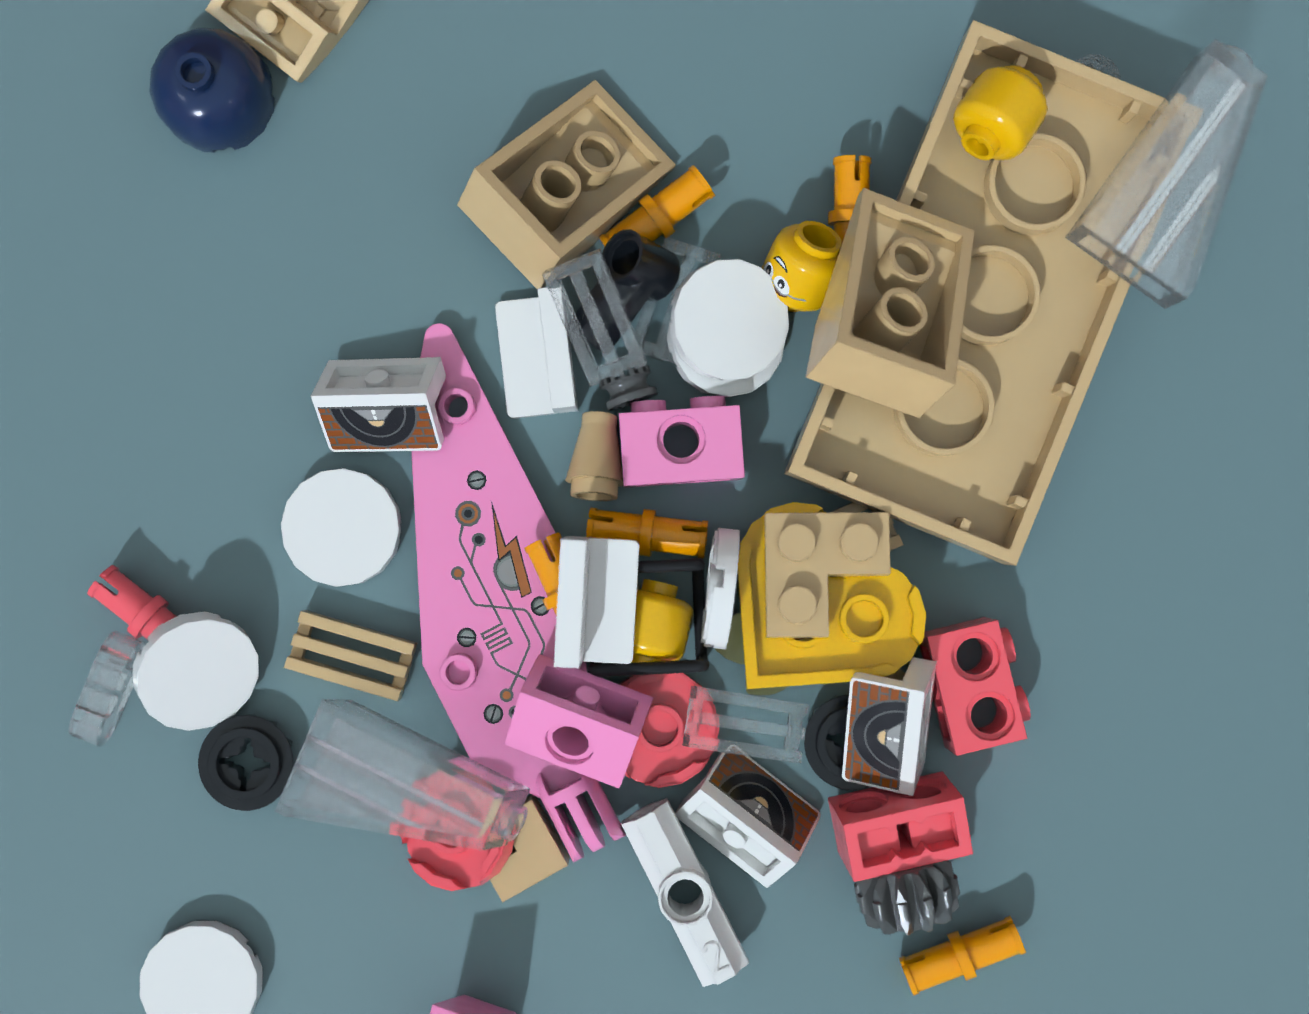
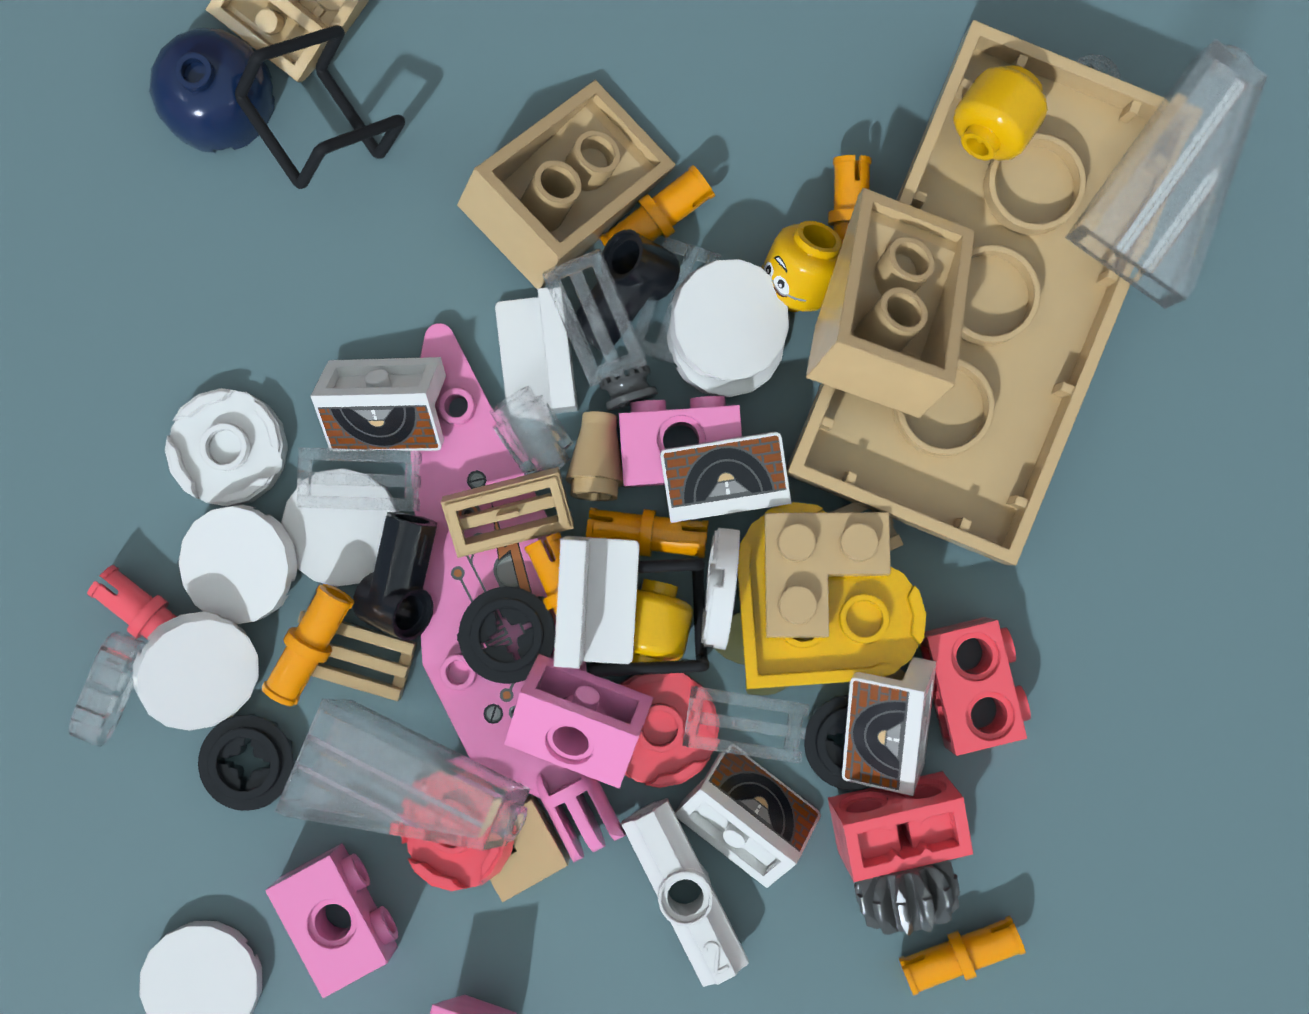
(226, 447): none -> white tile
(237, 563): none -> white tile
(307, 645): none -> light orange pin
(329, 952): none -> bright pink brick
(334, 36): none -> black piece
(394, 593): none -> black piece
(410, 480): none -> clear tile
(480, 623): none -> black gear
(501, 490): none -> tan tile
(531, 432): none -> clear brick
(725, 476): none -> panel

